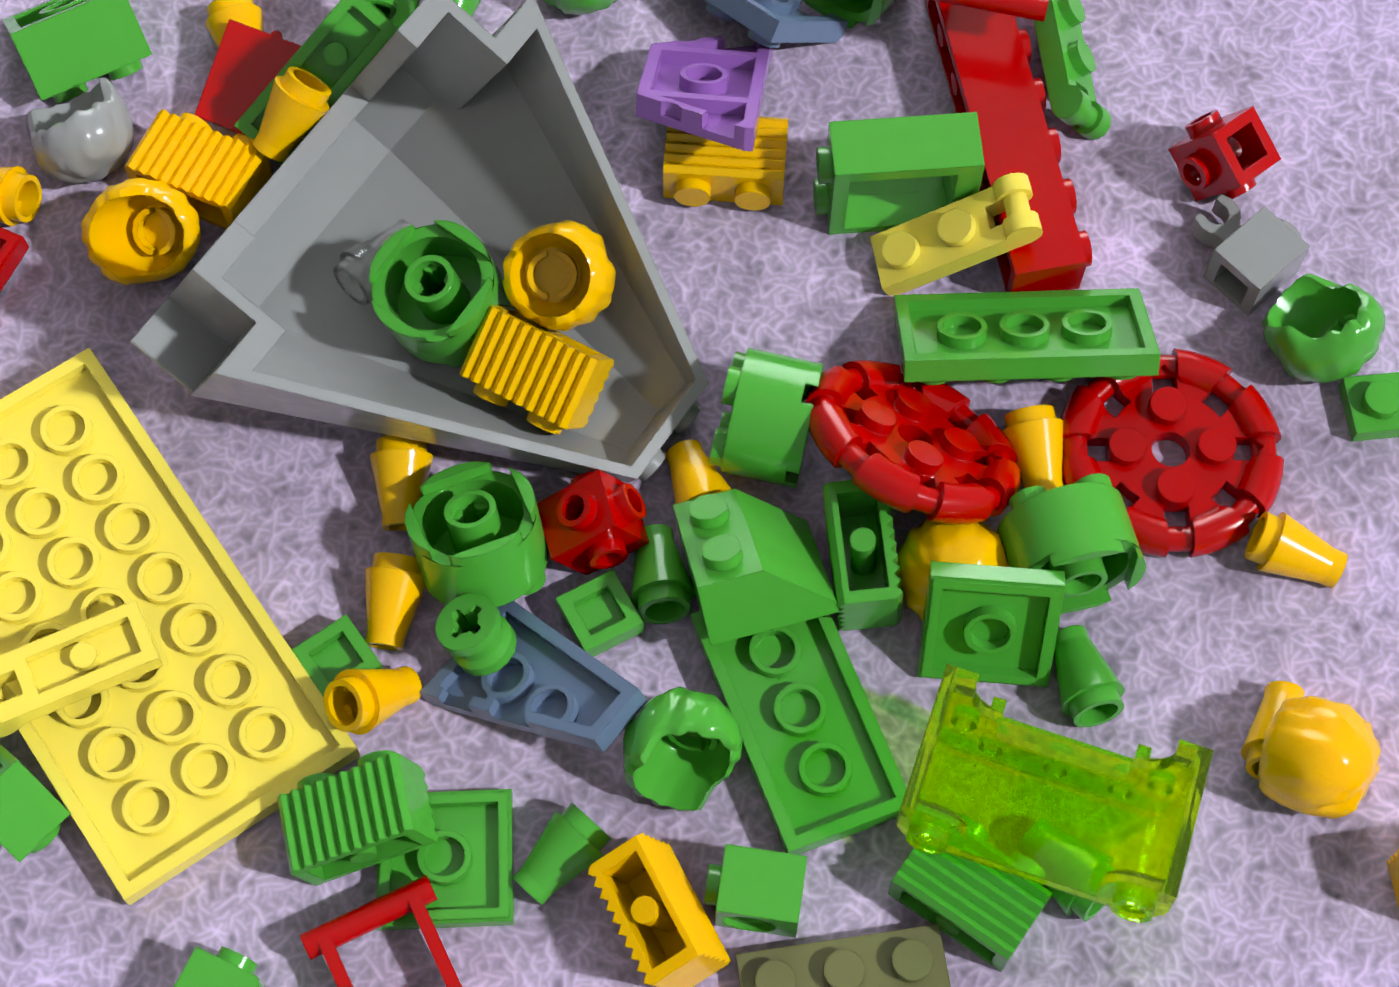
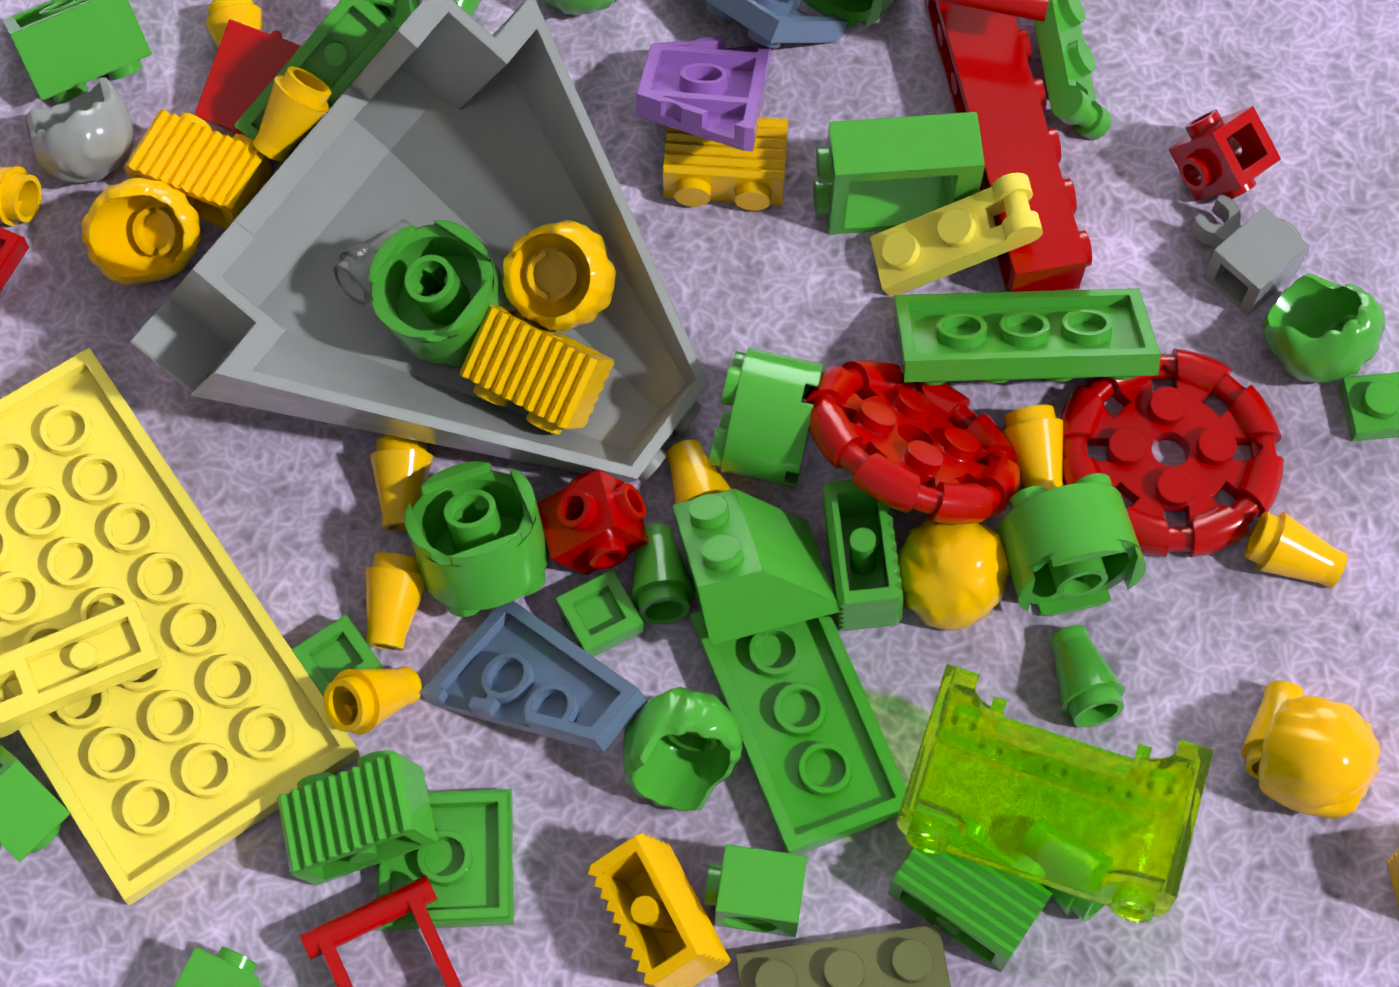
(474, 651): bright green wheel -> none
(561, 853): bright green cone -> none
(991, 622): bright green tile -> none

